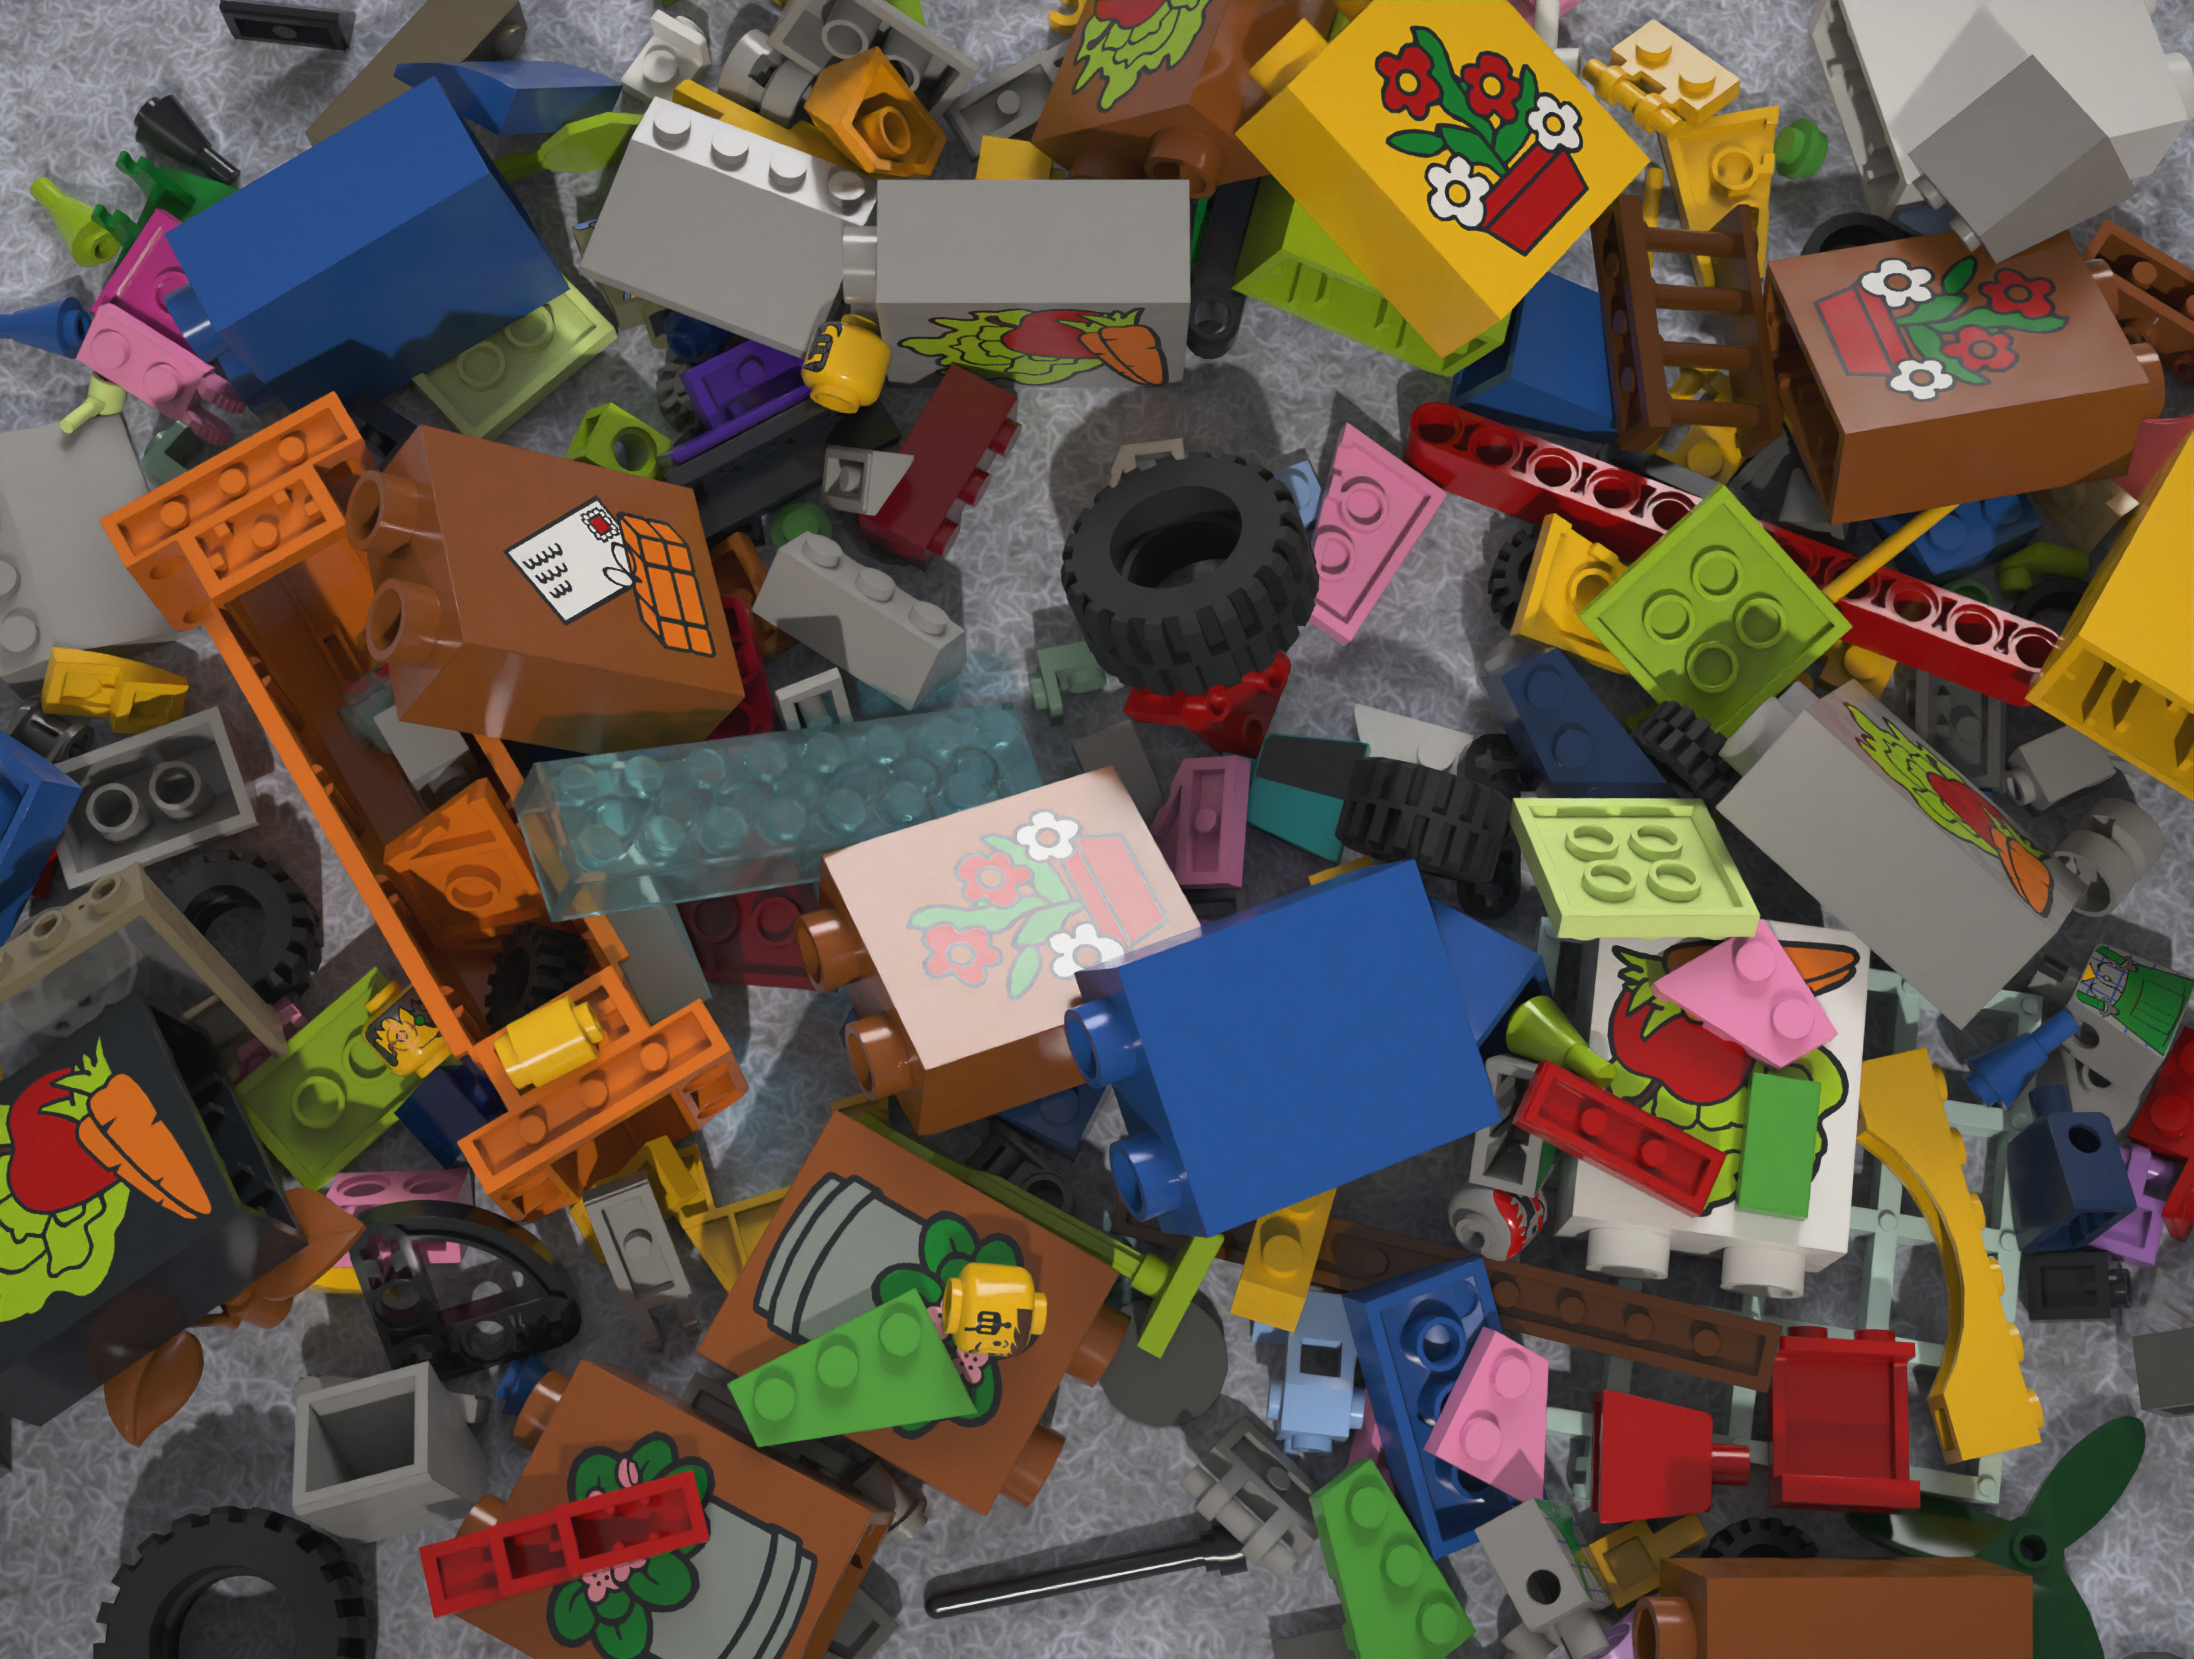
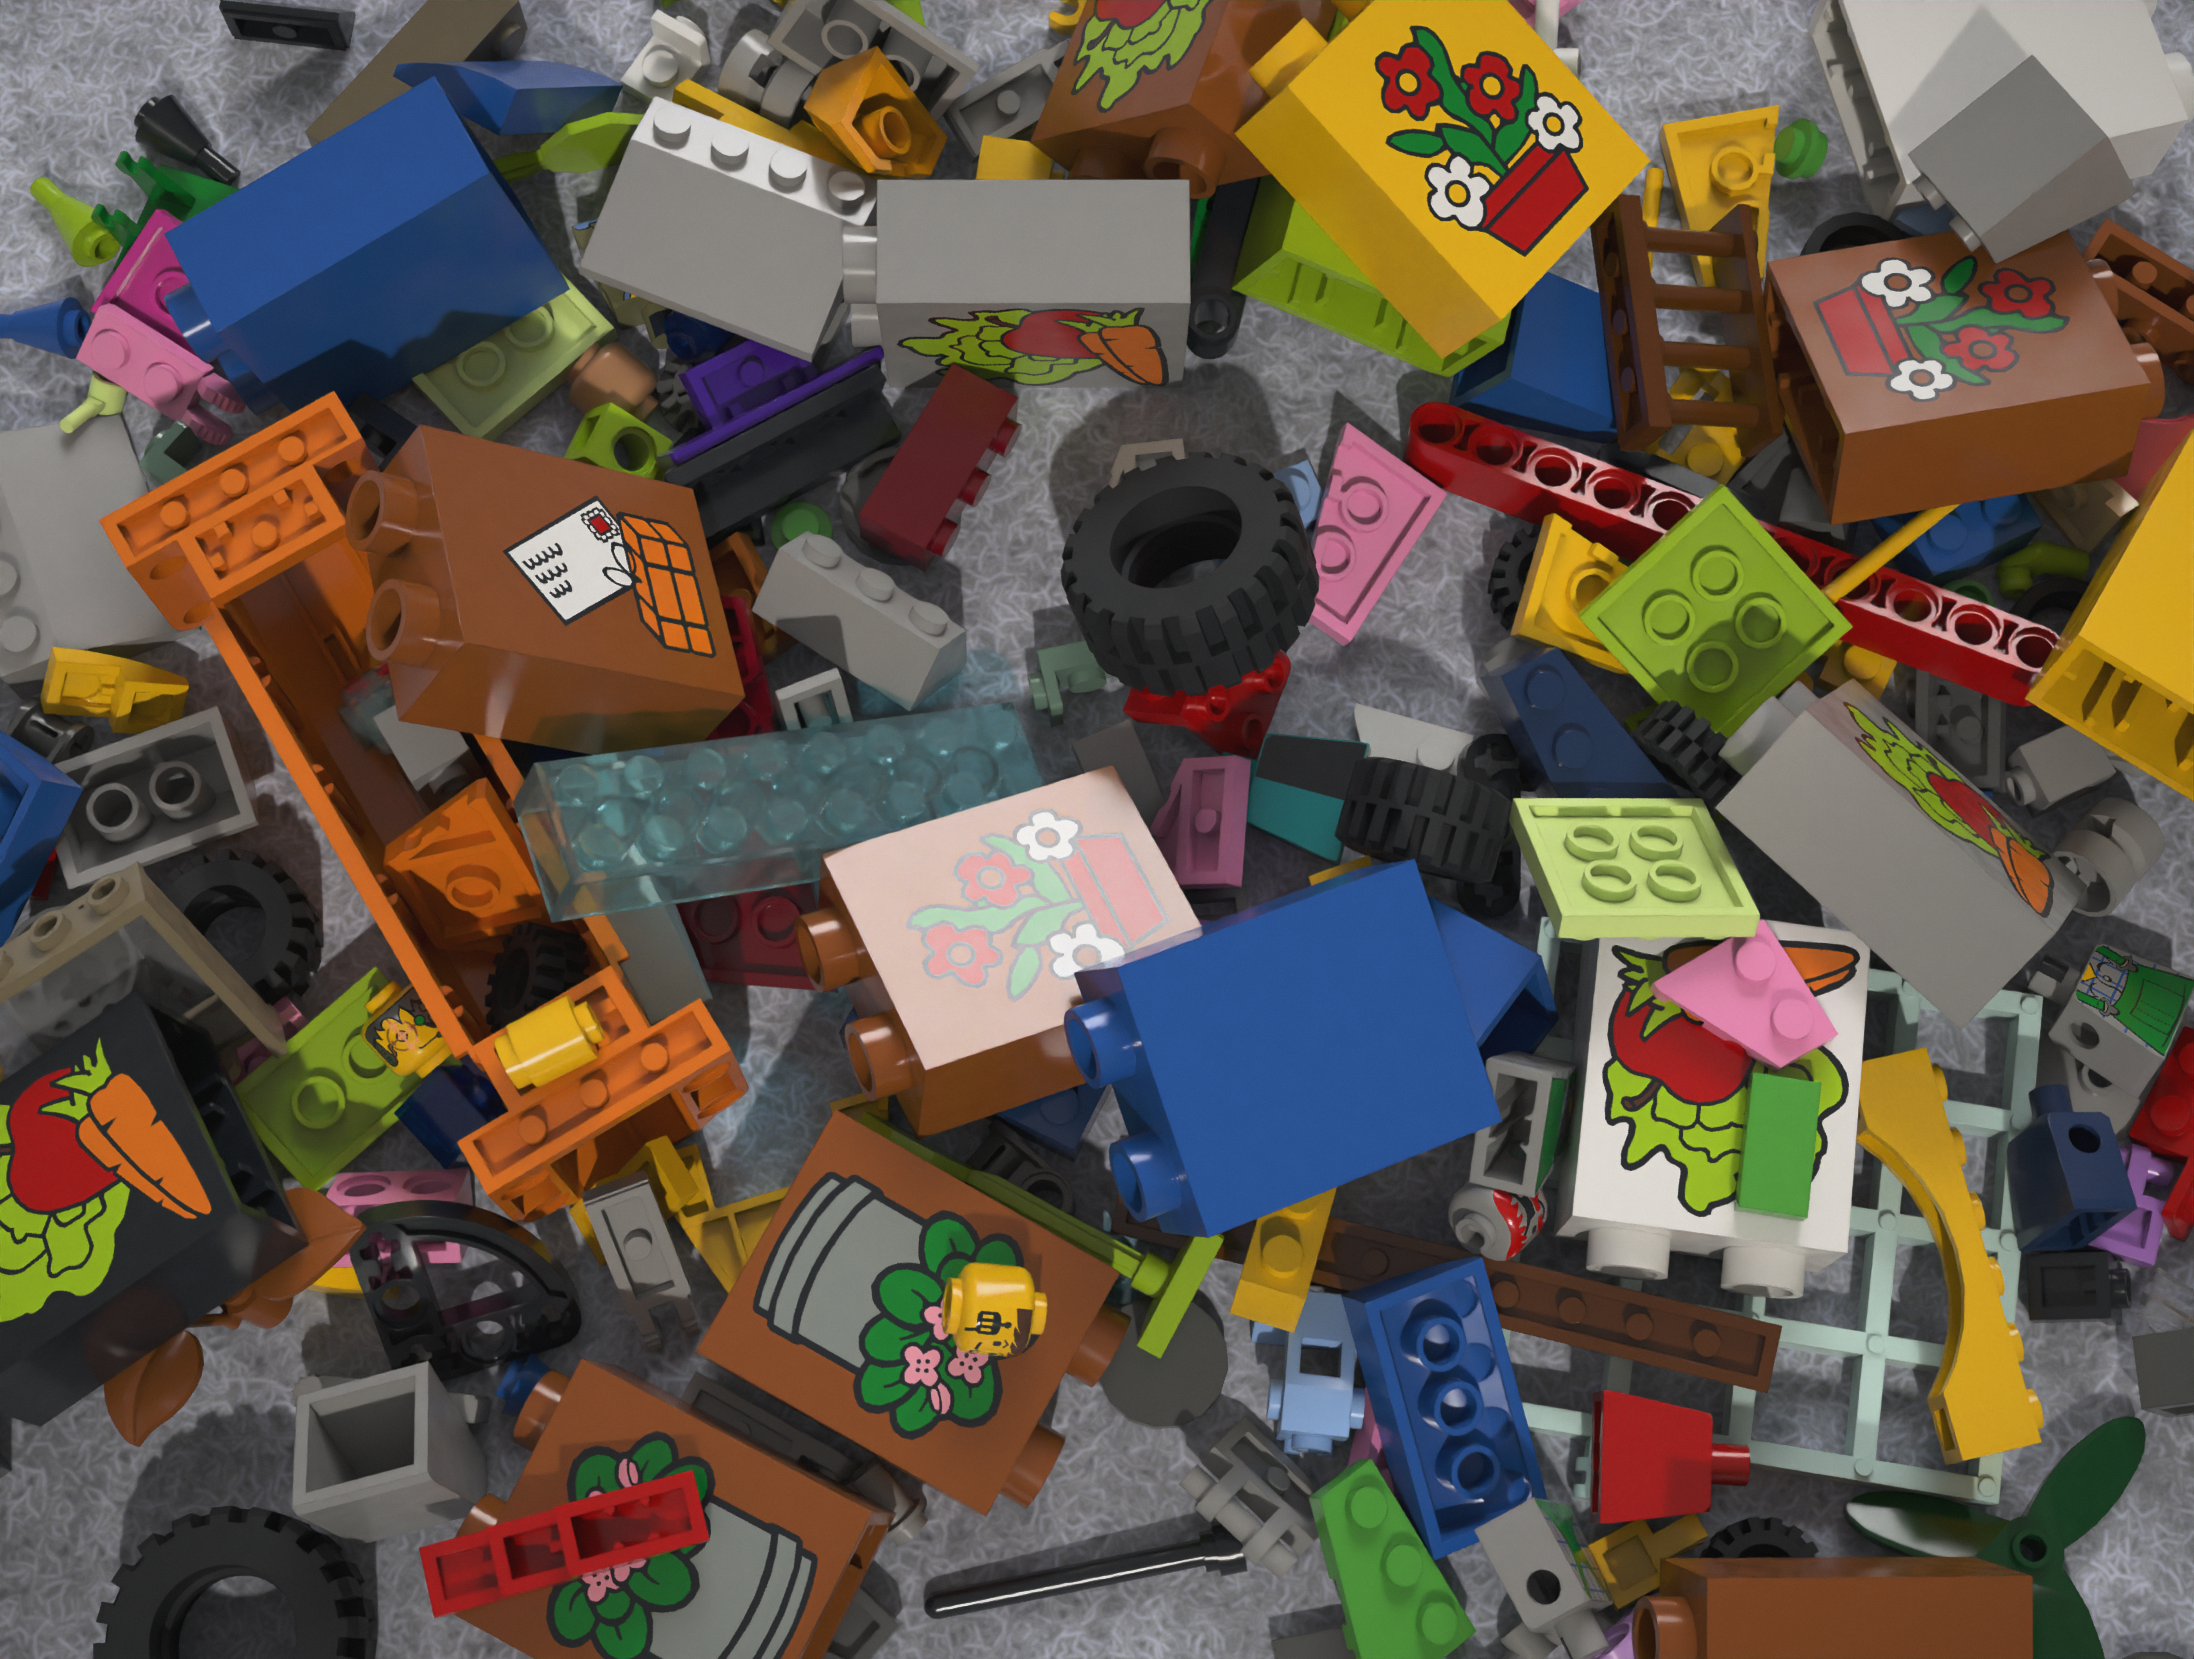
(614, 377): none -> medium nougat head
(846, 364): yellow head -> none
(855, 1378): bright green wing -> none
(861, 478): light grey slope -> none
(1497, 1417): bright pink wing -> none
(1543, 1032): lime cone -> none
(1619, 1138): red tile -> none
(1671, 72): yellow plate -> none
(1840, 1423): red panel -> none
(2007, 1068): blue cone -> none

